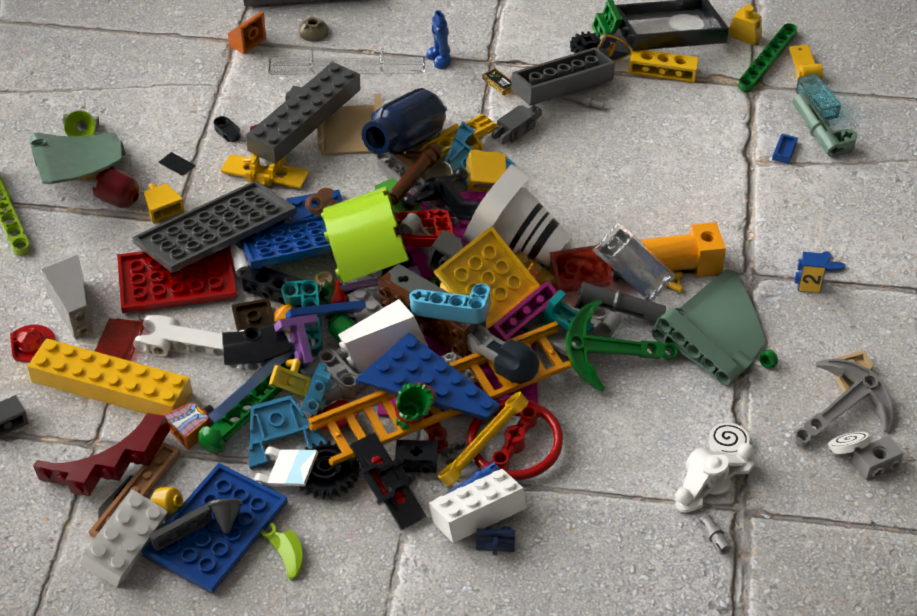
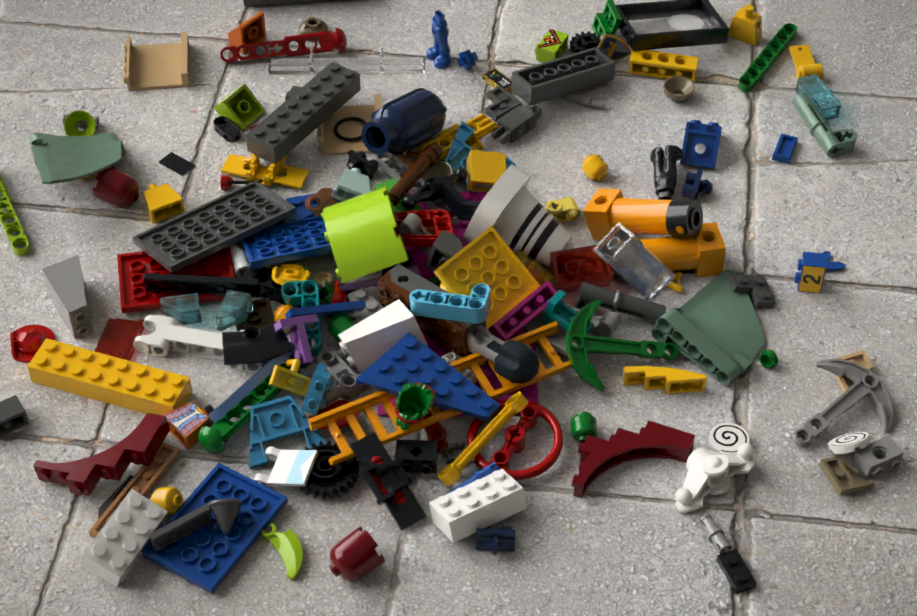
(157, 65): none -> tan panel
(183, 308): none -> clear light blue slope
(199, 284): none -> black plate
(227, 182): none -> hinge
(233, 309): none -> clear light blue slope
(240, 107): none -> lime slope
(288, 273): none -> yellow tile
(327, 41): none -> red piece
(348, 119): none -> black piece
(351, 185): none -> light aqua torso
(355, 556): none -> dark red cylinder
(360, 161): none -> black hips
(467, 59): none -> blue gear
(502, 103): none -> dark grey plate
(551, 46): none -> lime brick
(563, 209): none -> light yellow piece
(583, 425): none -> green head
(595, 167): none -> yellow head
(625, 446): none -> dark red arch
(642, 216): none -> light orange piece
(665, 180): none -> black piece
(670, 379): none -> yellow slope
(678, 85): none -> dark tan piece
(694, 185): none -> dark blue hips
(705, 134): none -> blue bracket
(736, 571): none -> black plate
(756, 286): none -> dark grey plate
(843, 476): none -> dark tan wing

